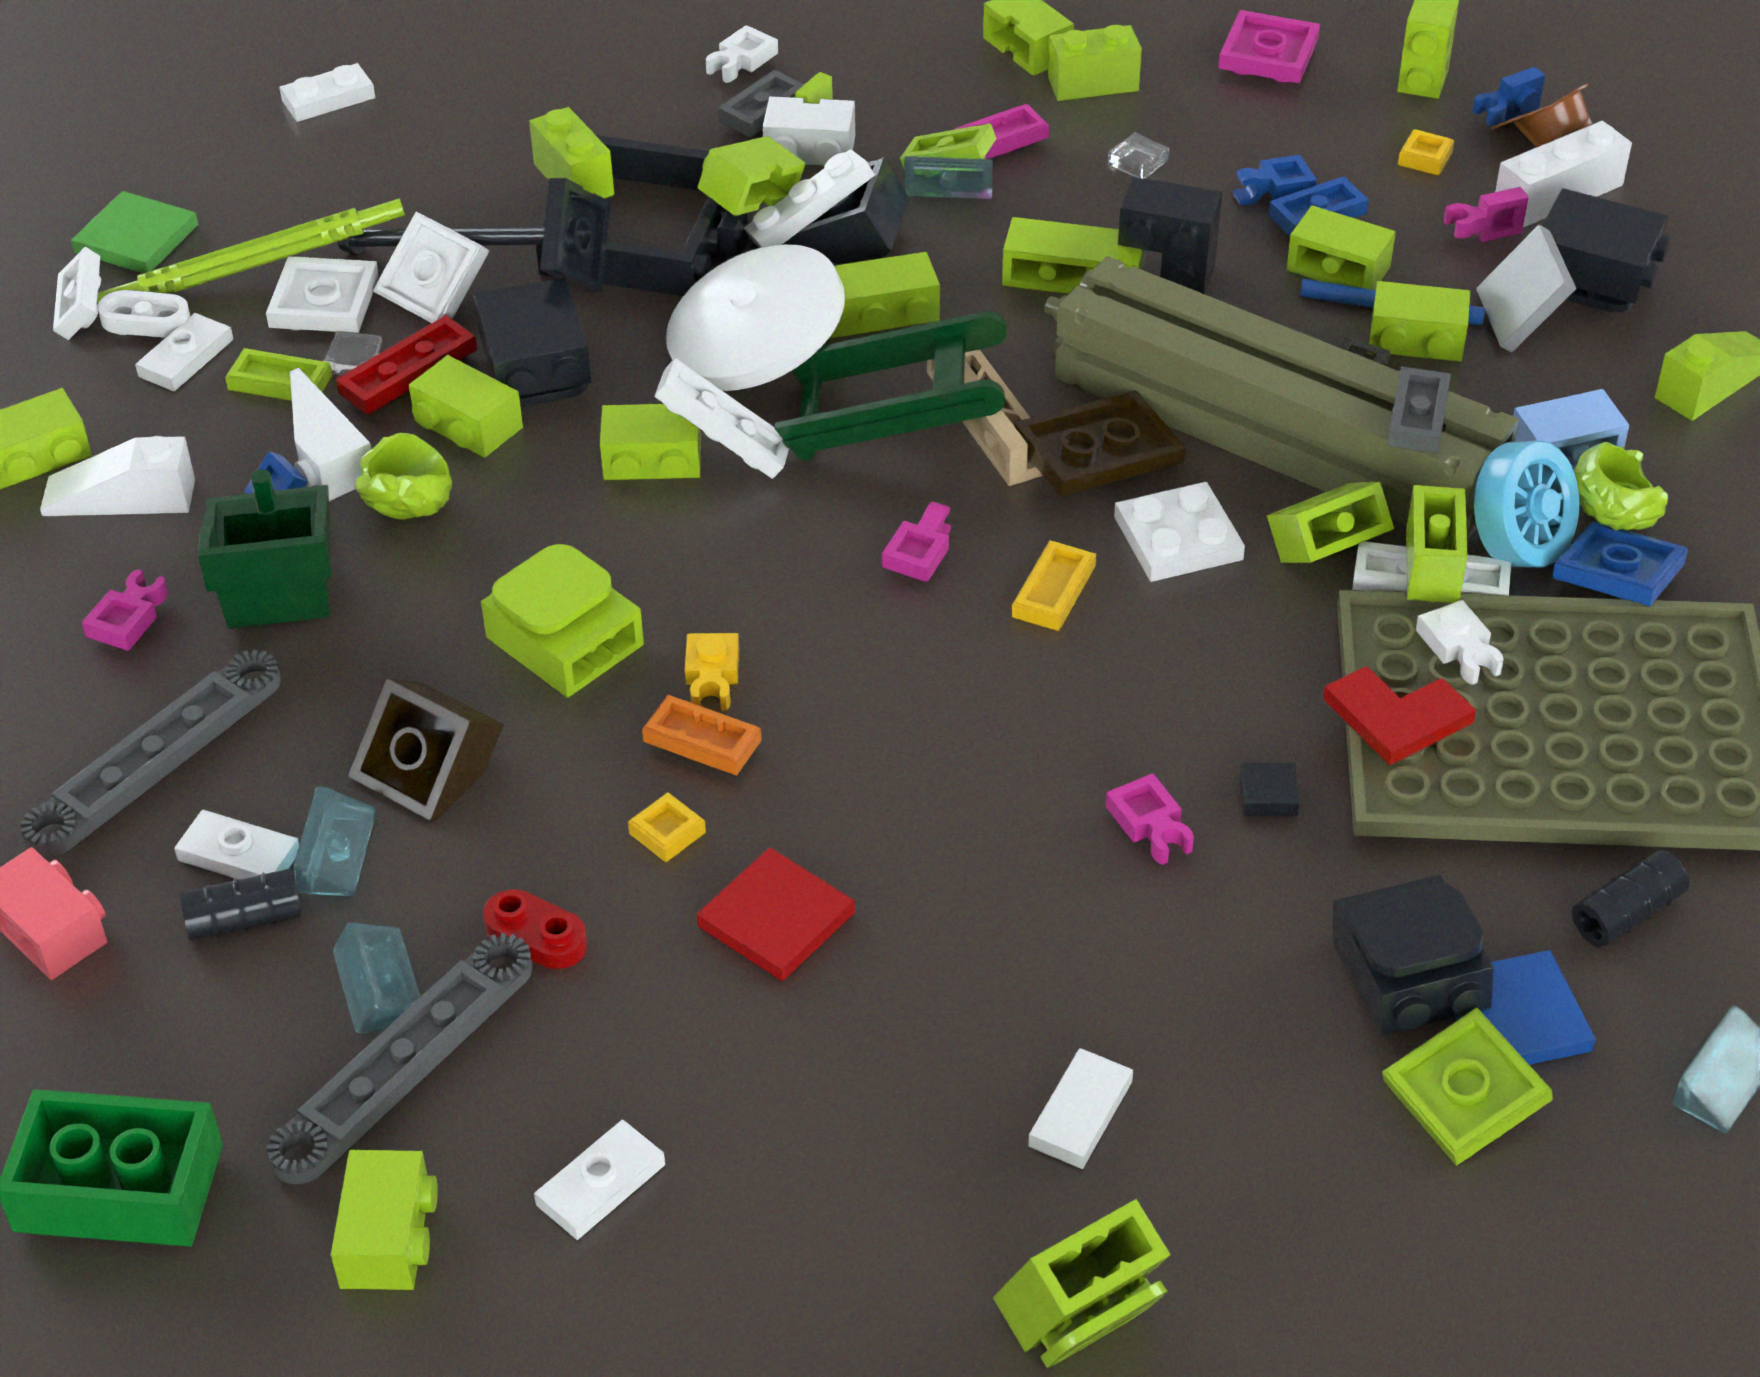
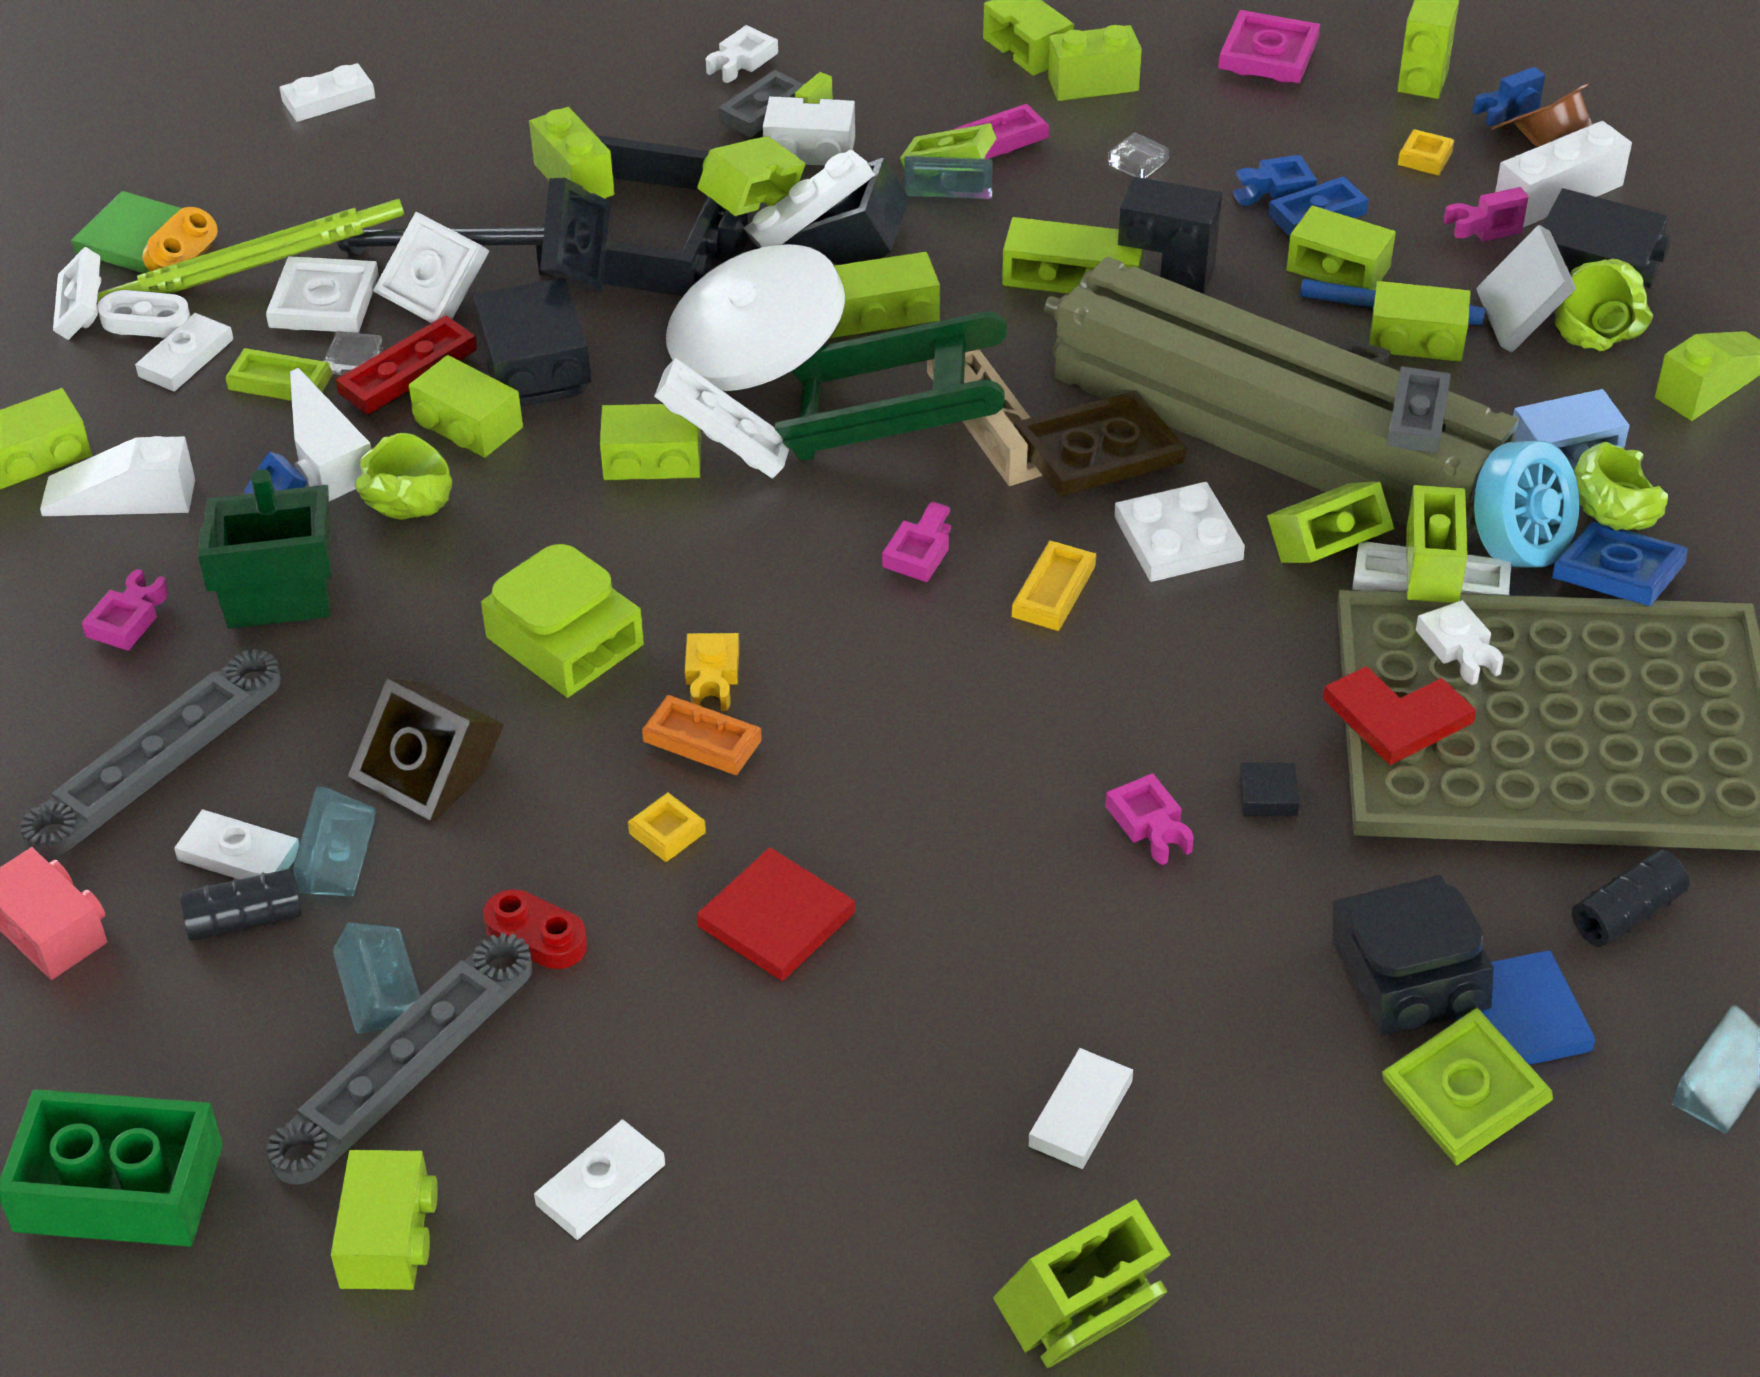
(181, 238): none -> light orange plate
(1605, 306): none -> lime hair

